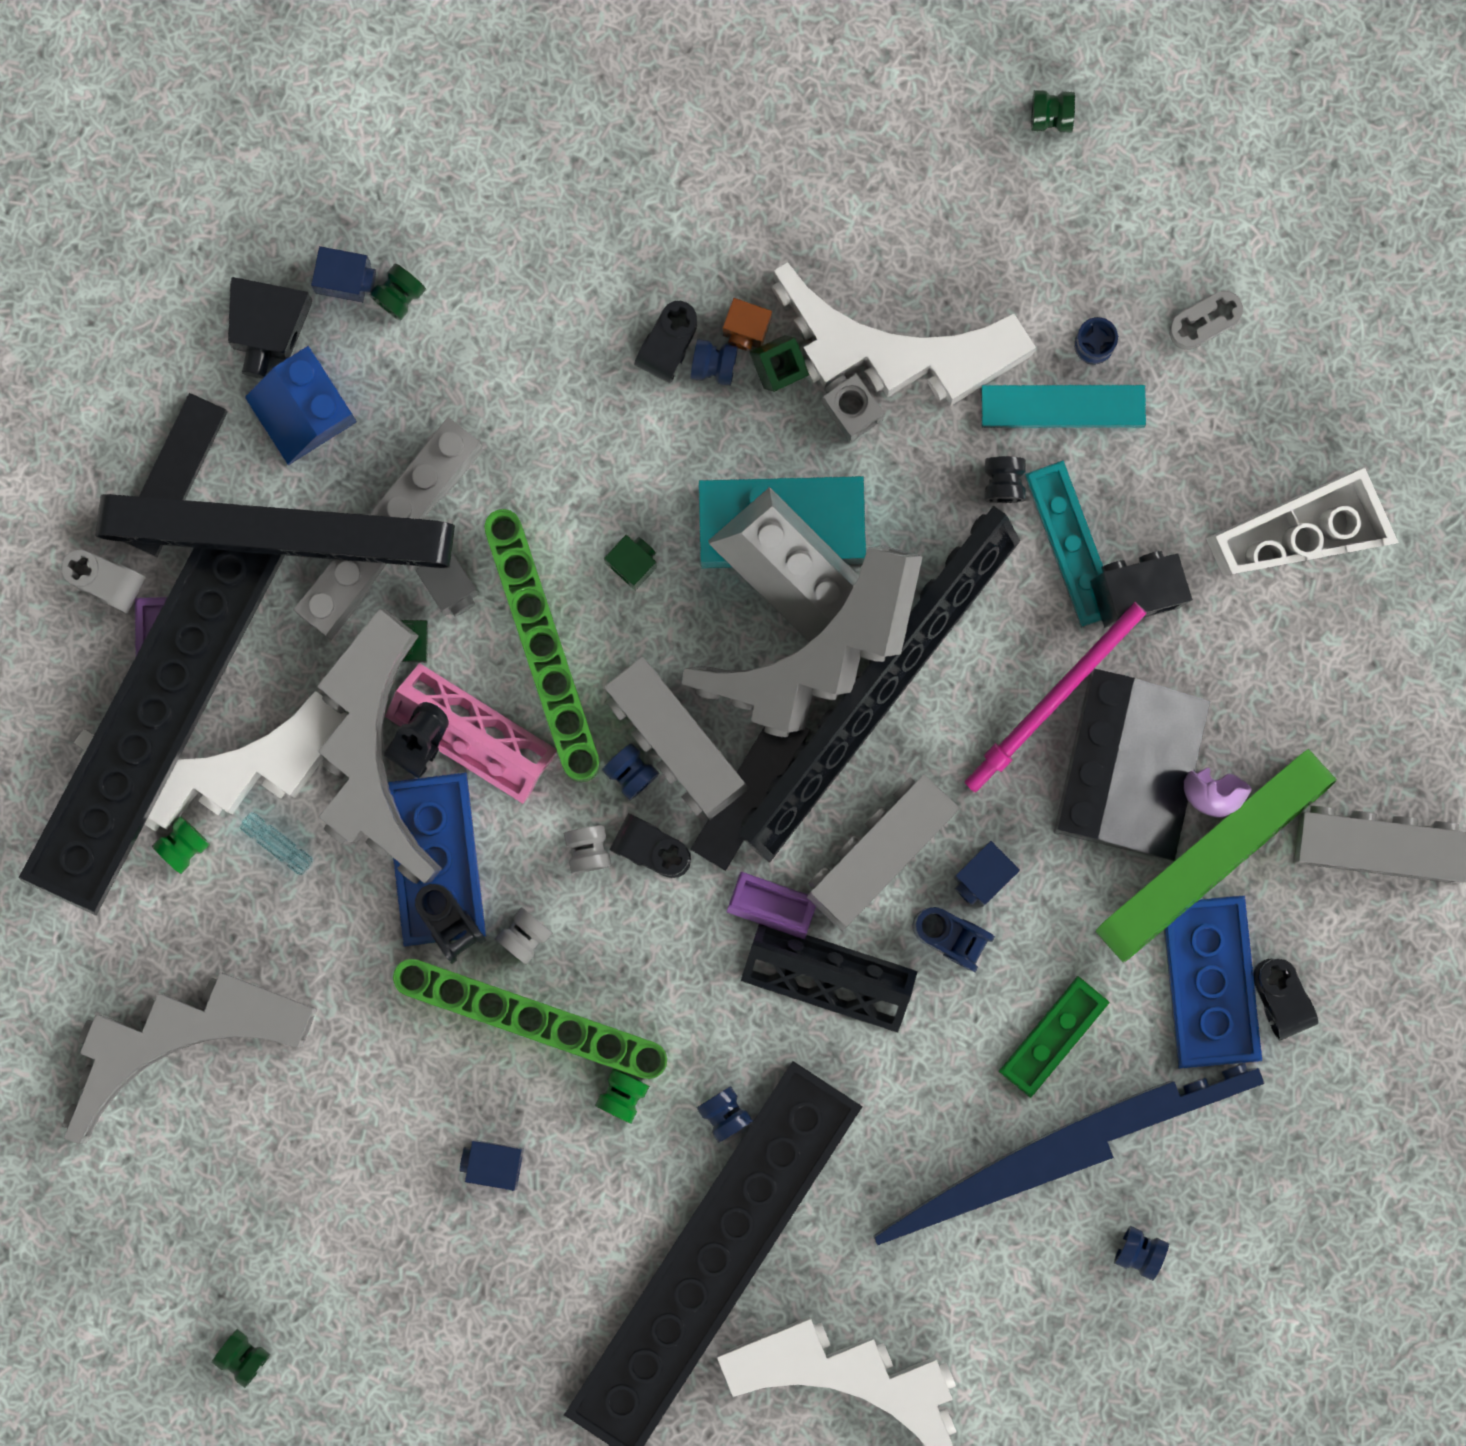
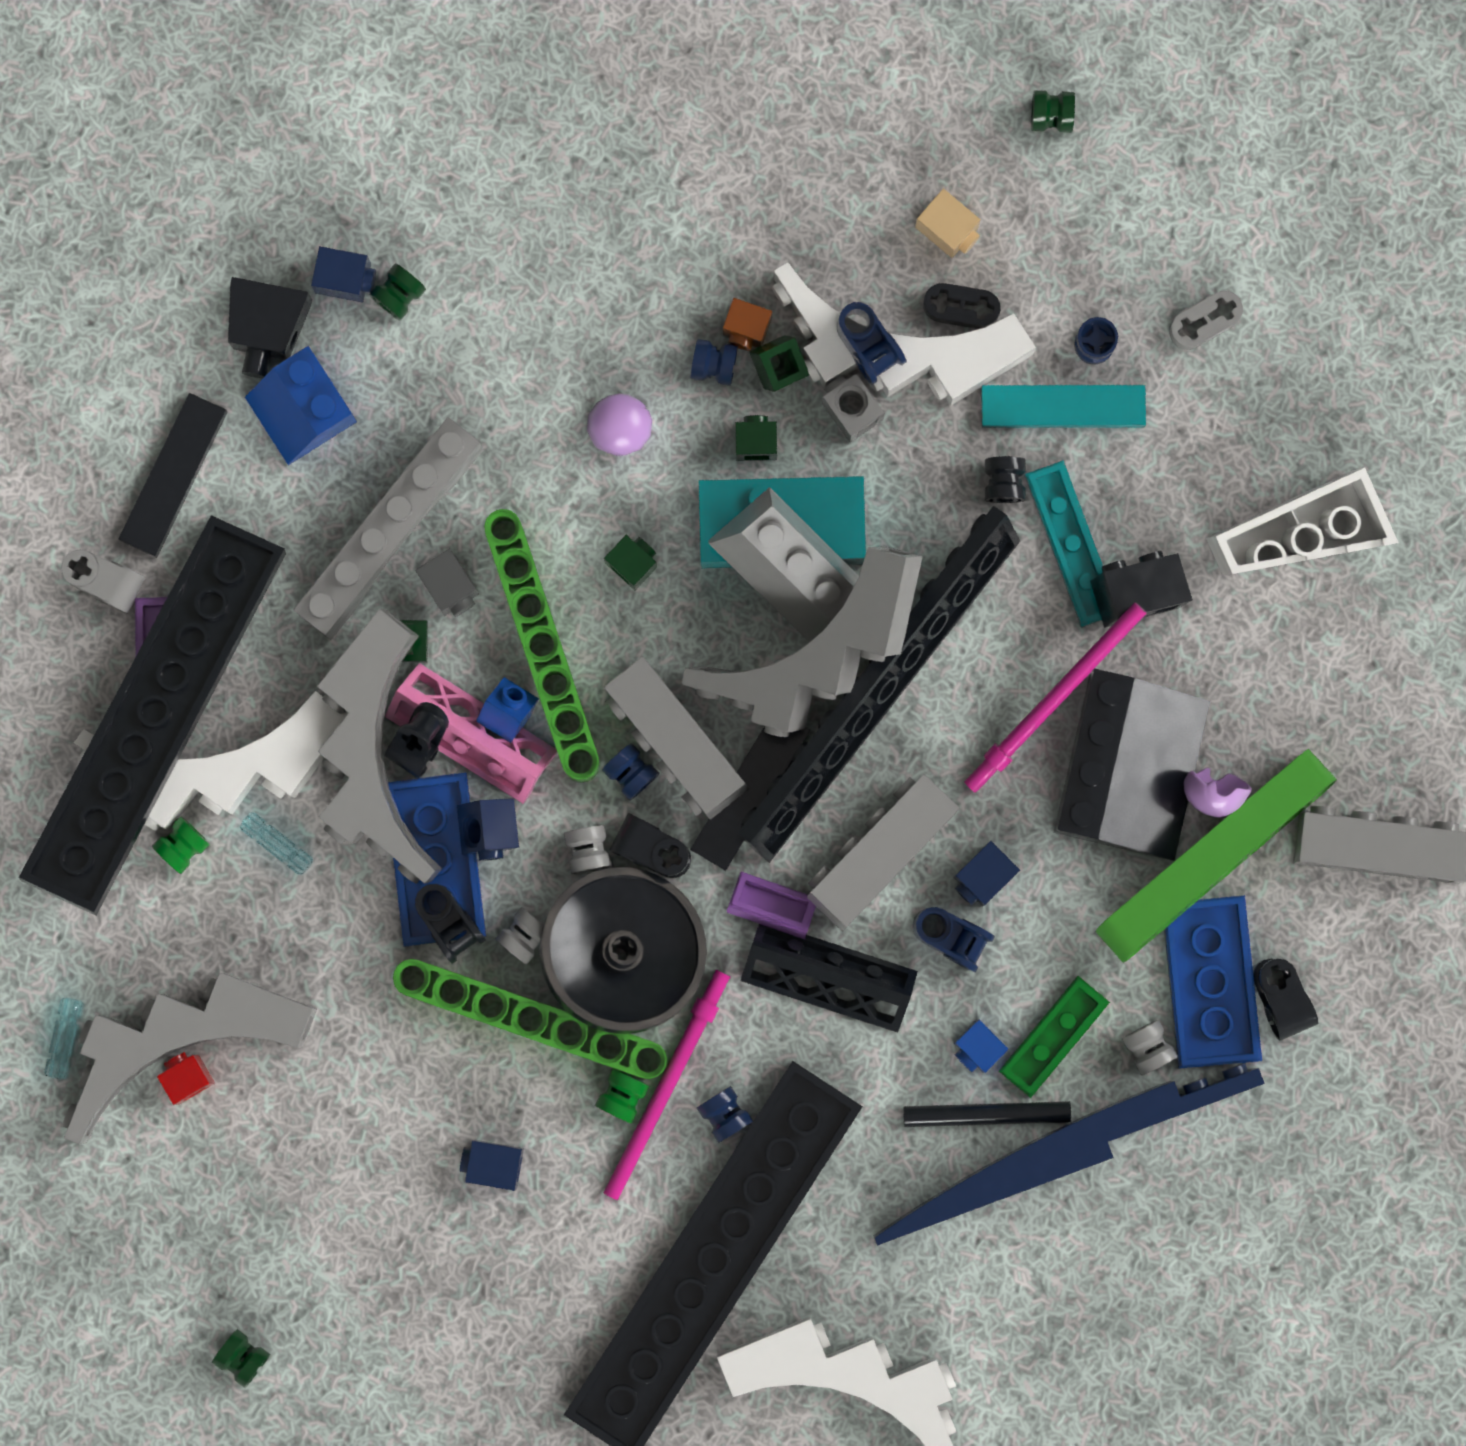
(64, 1038): none -> clear light blue axle
(184, 1077): none -> red plate
(275, 531): black beam -> none
(488, 828): none -> dark blue brick
(507, 709): none -> blue plate
(619, 424): none -> lavender hair
(646, 920): none -> black dish
(667, 347): black piece -> none
(703, 1011): none -> dark pink bar
(756, 439): none -> dark green plate
(870, 344): none -> dark blue piece
(949, 224): none -> tan brick
(961, 295): none -> black beam
(979, 1048): none -> blue plate
(987, 1114): none -> black piece
(1142, 1253): dark blue wheel -> none
(1144, 1039): none -> light grey wheel

